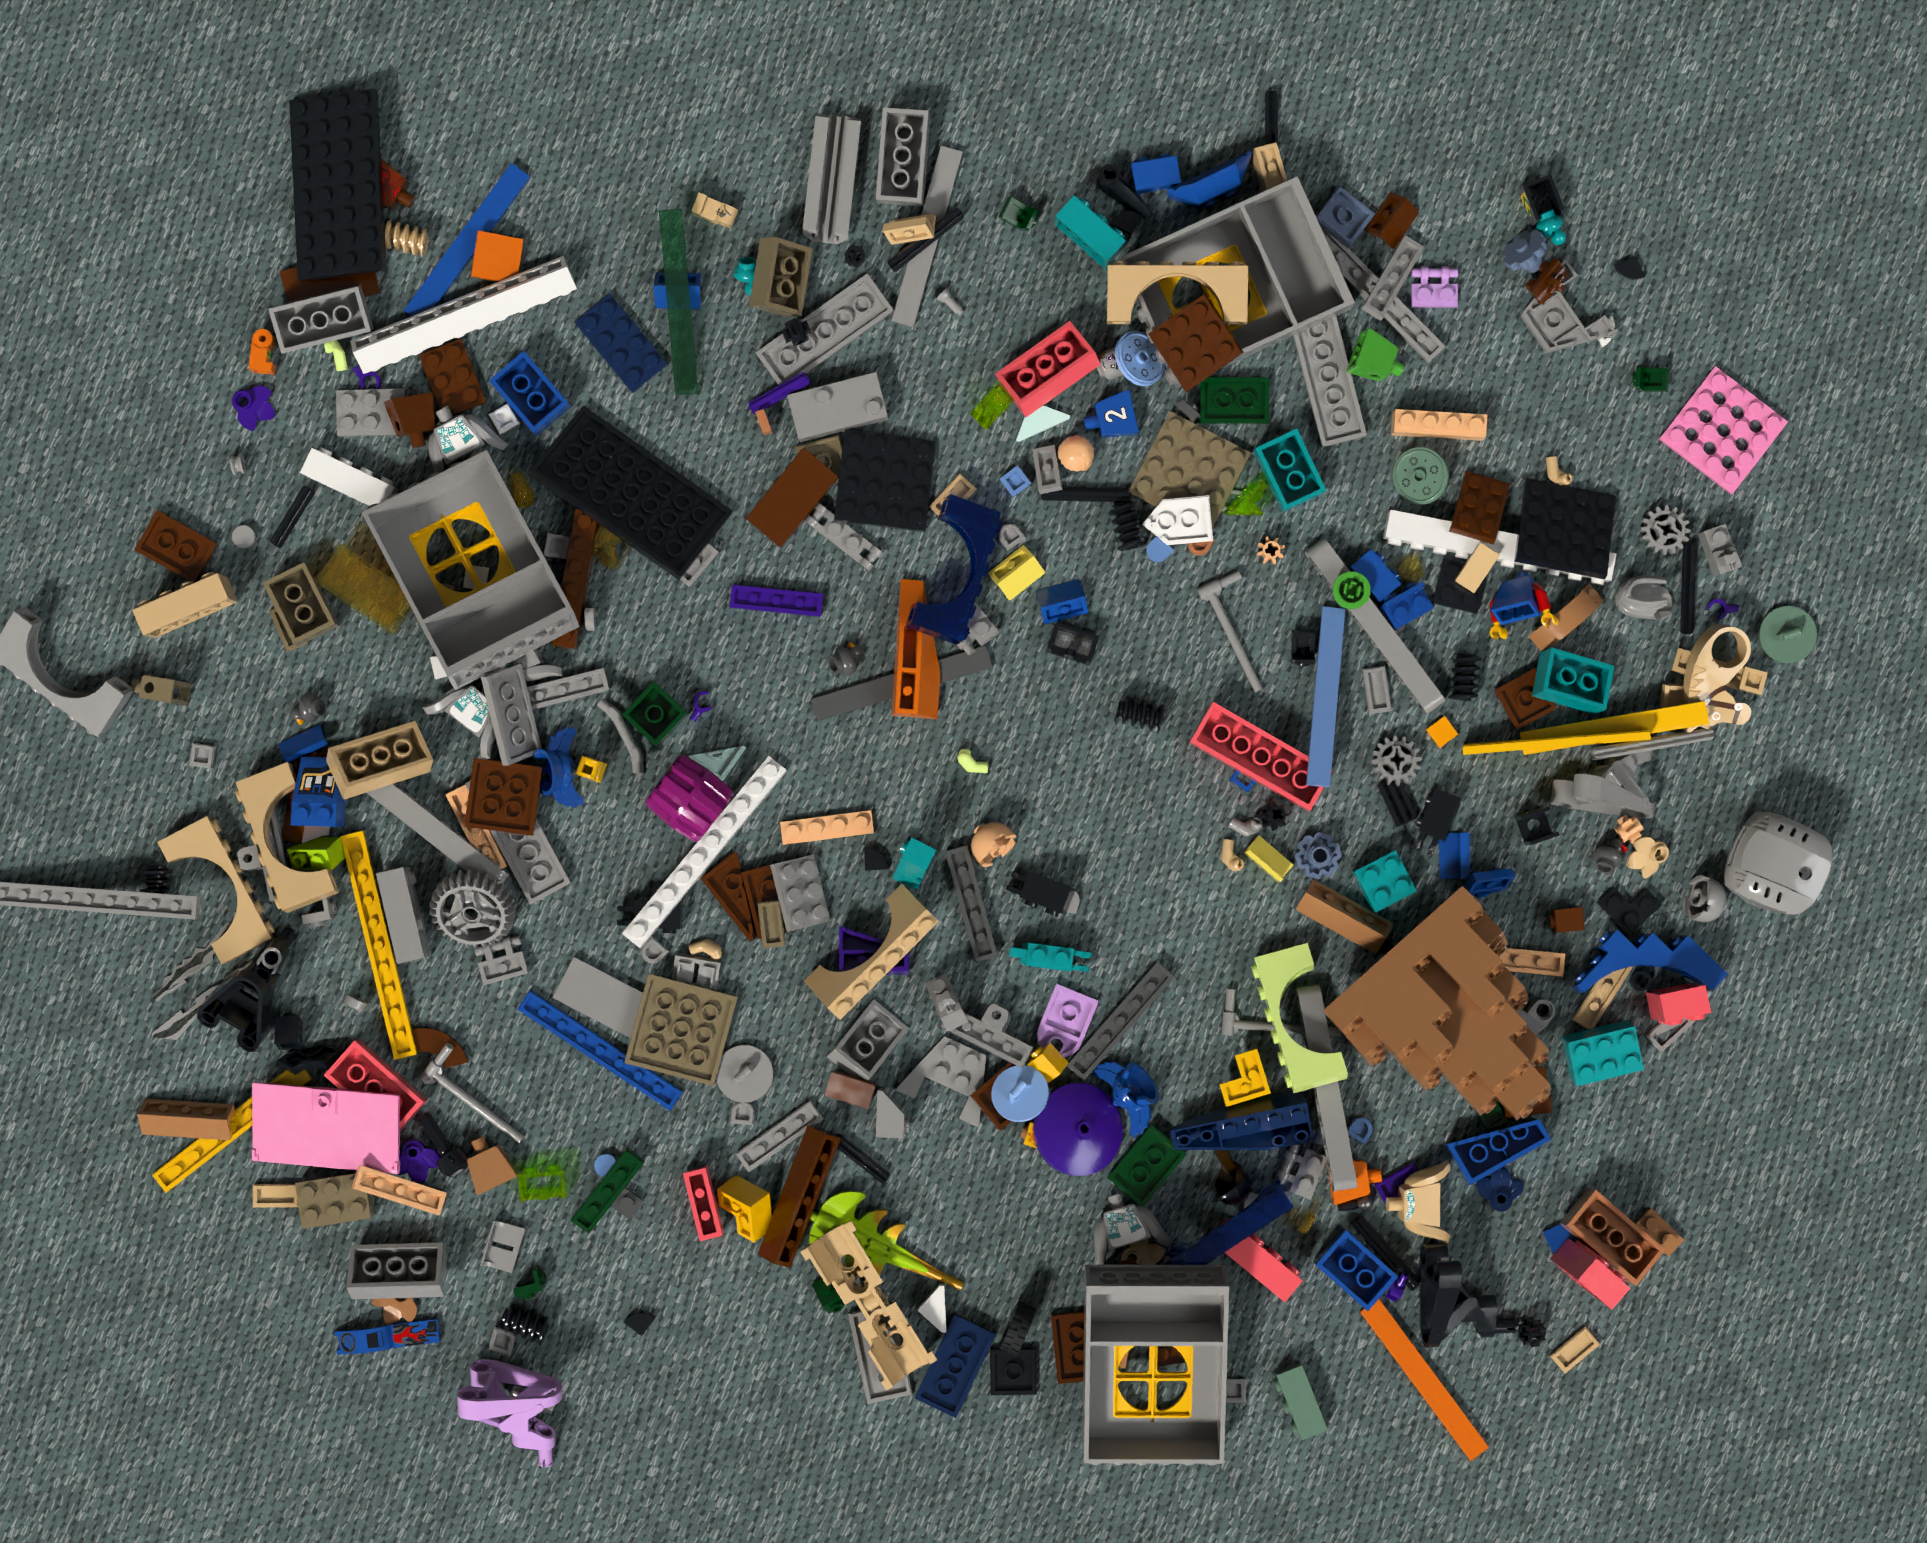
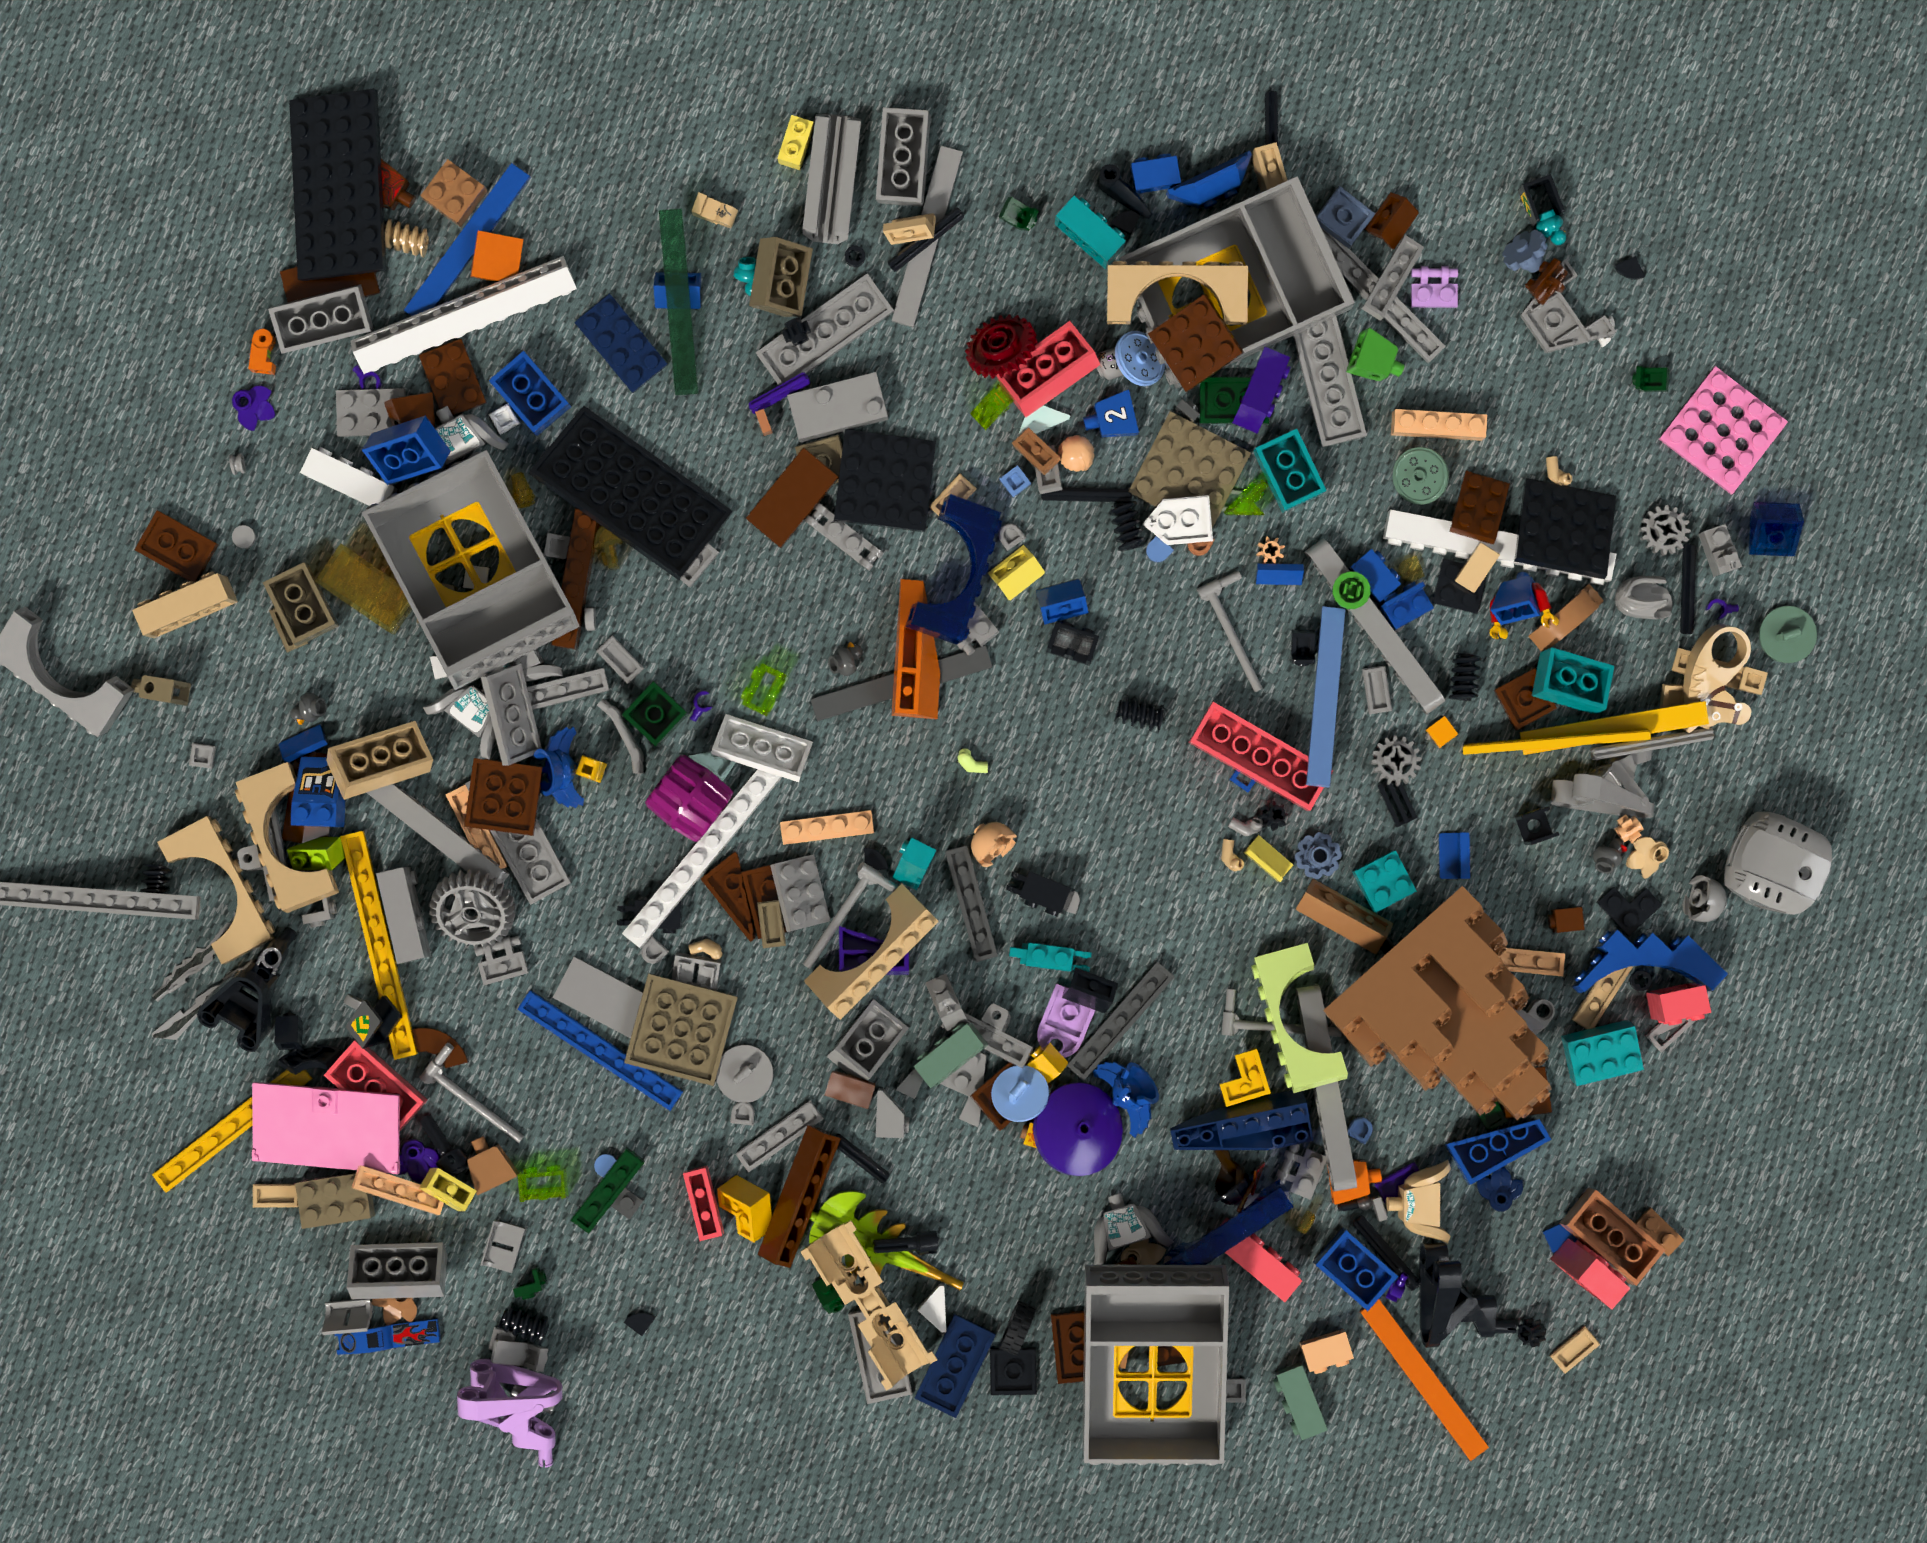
(186, 1119): medium nougat panel -> none
(292, 516): black axle -> none
(337, 1312): none -> light grey piece
(339, 354): yellowish green arm -> none
(373, 1025): none -> piece
(406, 450): none -> blue brick
(447, 1189): none -> light yellow brick
(454, 193): none -> medium nougat brick
(519, 1354): none -> light grey bracket
(620, 659): none -> light grey tile
(761, 748): none -> white plate
(772, 694): none -> clear neon green window
(776, 600): dark purple plate -> none
(795, 142): none -> light yellow brick
(867, 875): none -> light grey bar
(922, 1243): none -> black piece
(943, 295): light grey piece -> none
(950, 1054): none -> sand green brick
(1001, 346): none -> dark red gear
(1036, 451): none -> medium nougat plate
(1090, 990): none -> black panel
(1146, 1165): dark green plate -> none
(1252, 1186): none -> reddish brown piece
(1262, 389): none -> dark purple wedge
(1279, 574): none -> blue tile
(1326, 1351): none -> light nougat brick
(1379, 1208): none -> light grey tile
(1437, 818): black hinge -> none
(1489, 882): blue wing -> none
(1775, 528): none -> clear blue slope

